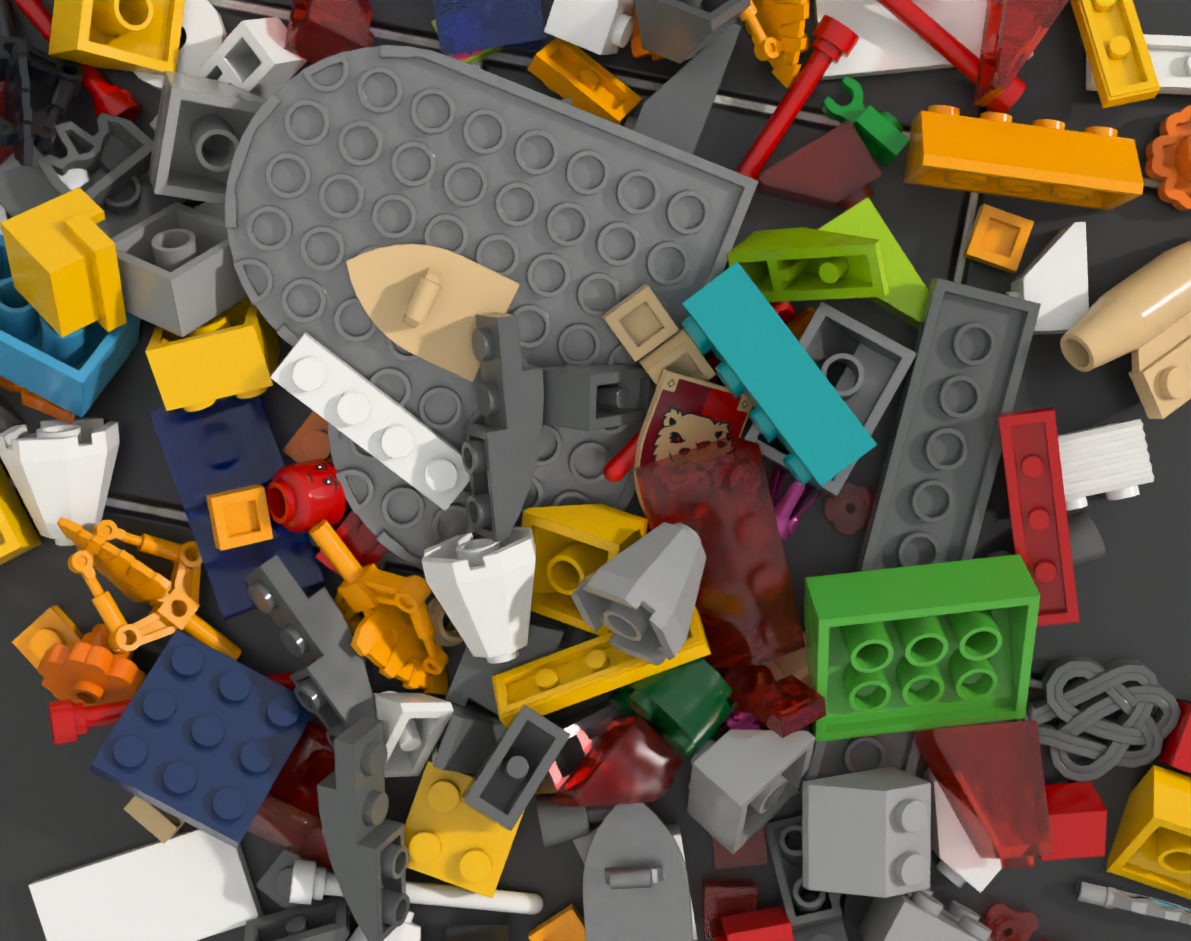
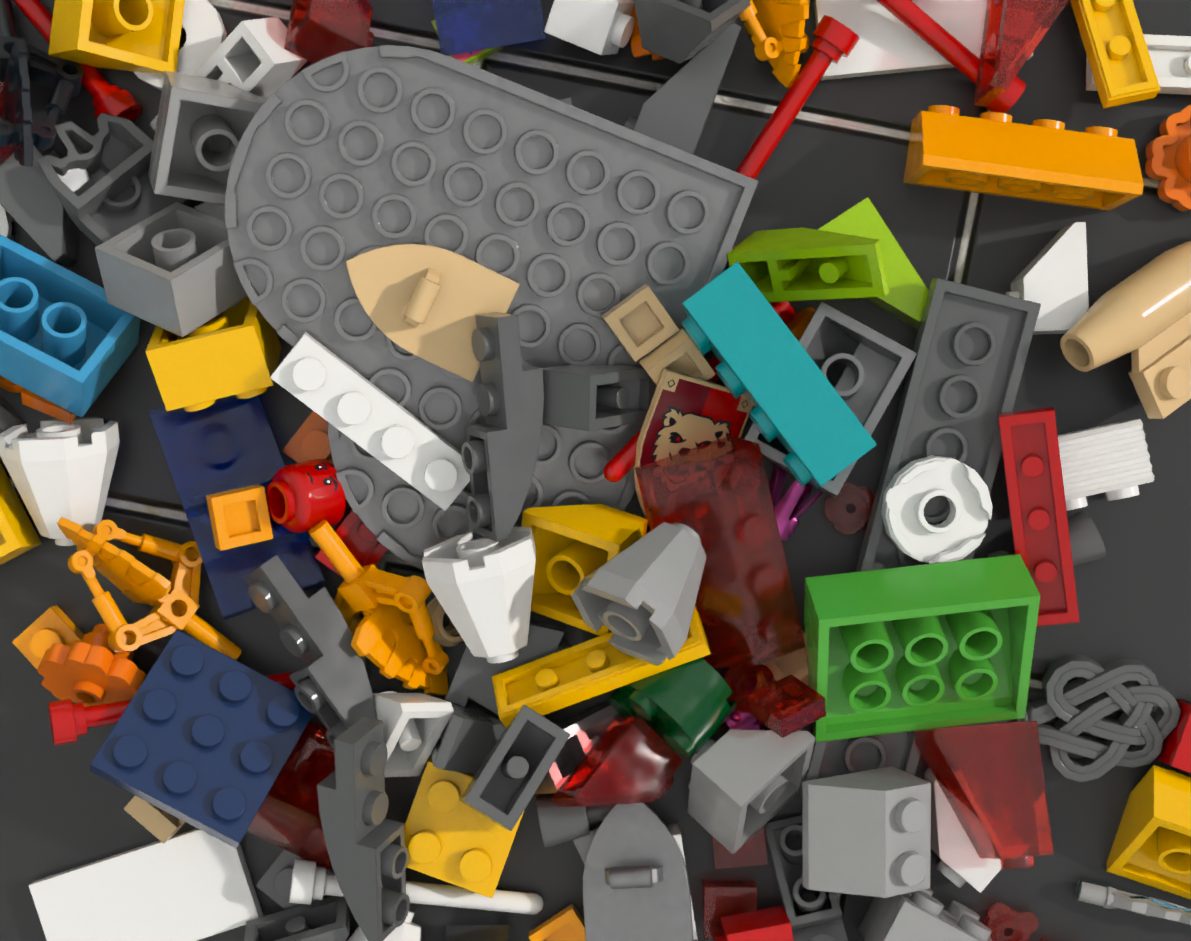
(66, 263): yellow plate -> none
(576, 75): light orange plate -> none
(824, 172): clear red slope -> none
(877, 130): green plate -> none
(910, 492): none -> white tile
(998, 238): light orange plate -> none
(1075, 821): red brick -> none

